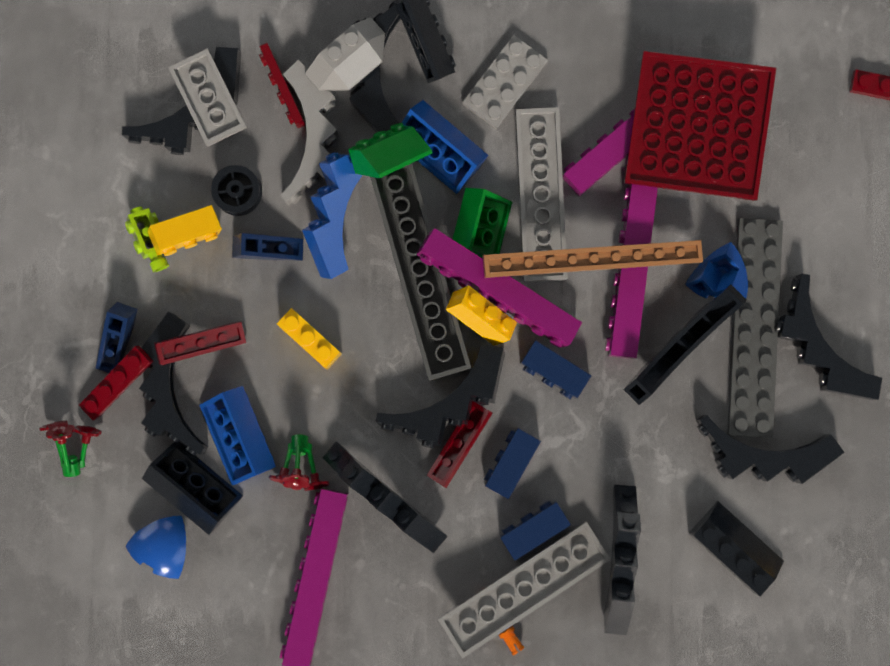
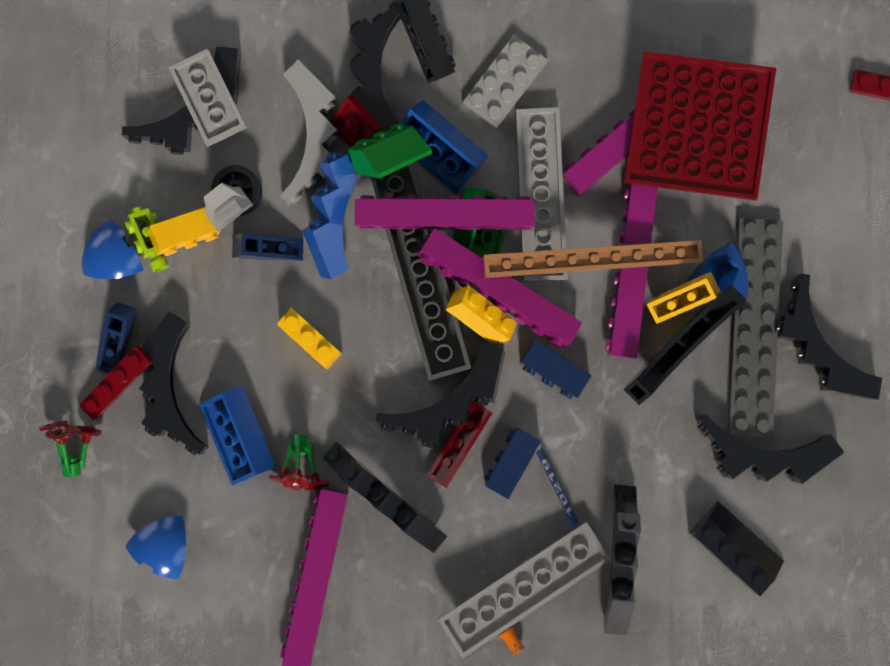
(109, 254): none -> blue brick
(192, 487): black slope -> none
(200, 343): dark red plate -> none
(225, 204): none -> light grey slope
(276, 78): dark red plate -> none
(348, 57): light grey wedge -> none
(354, 121): none -> dark red plate
(445, 213): none -> magenta brick
(534, 529): dark blue brick -> none
(557, 487): none -> blue sticker
(683, 297): none -> yellow brick

